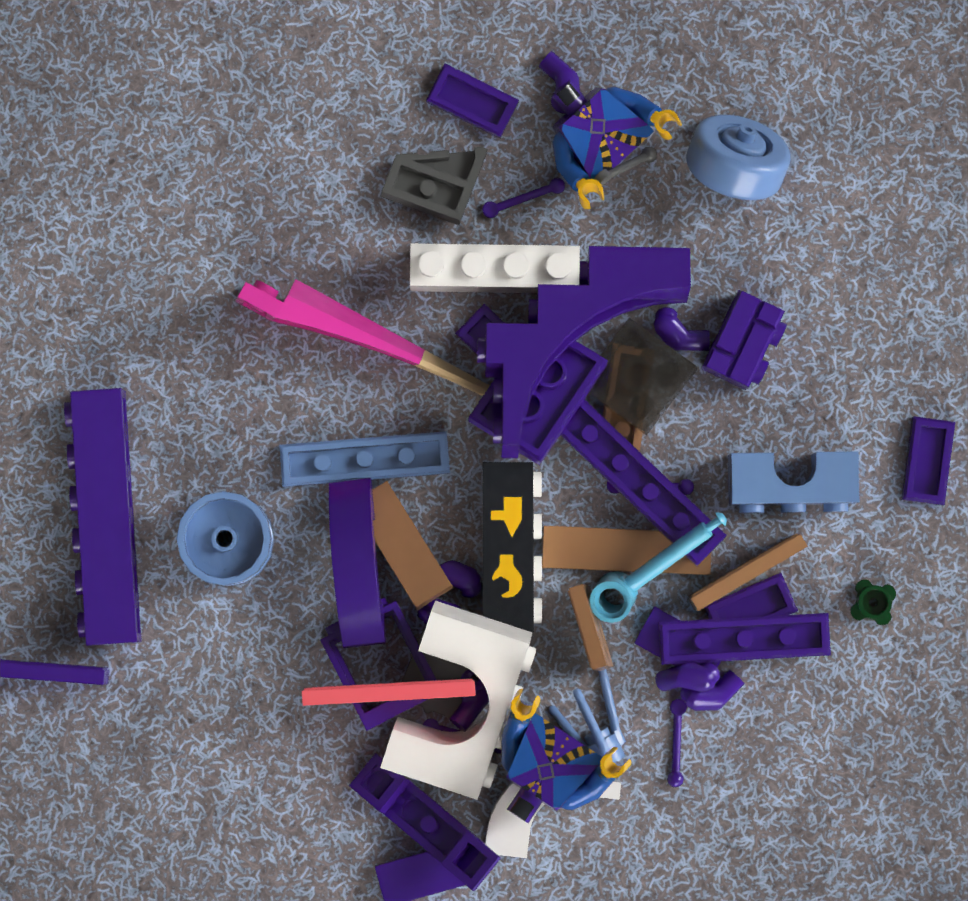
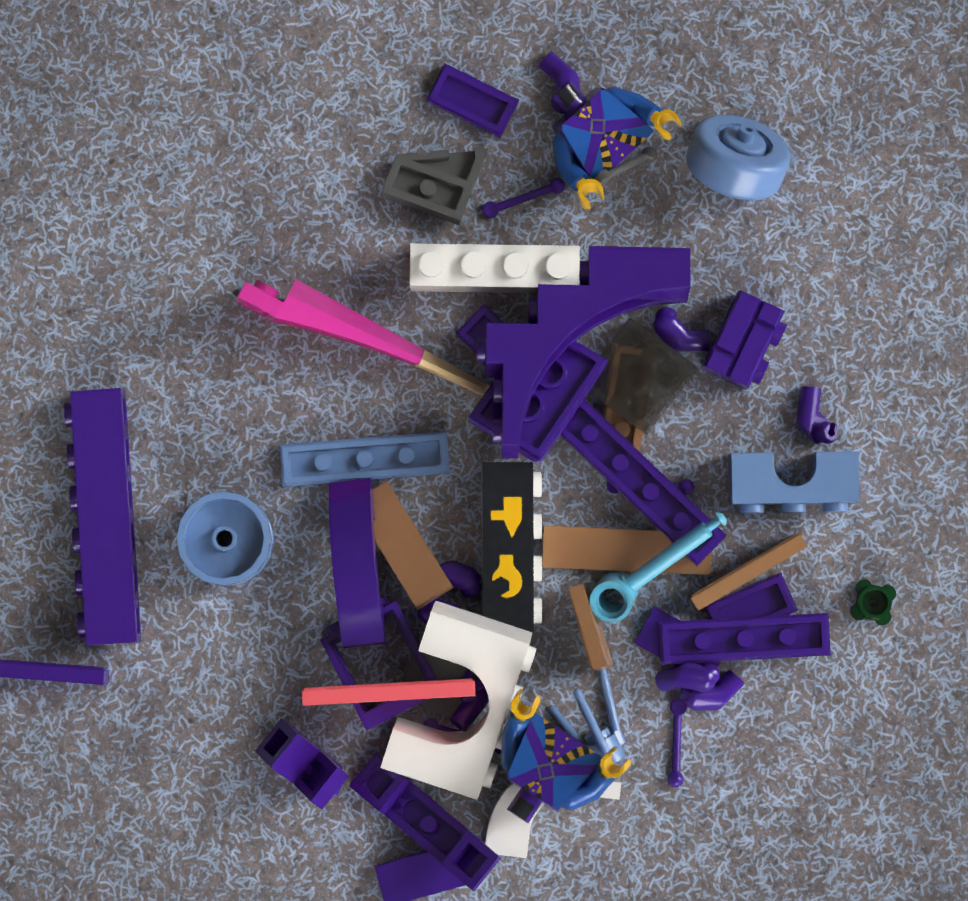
(302, 763): none -> dark purple brick
(811, 421): none -> dark purple arm
(928, 460): dark purple tile -> none

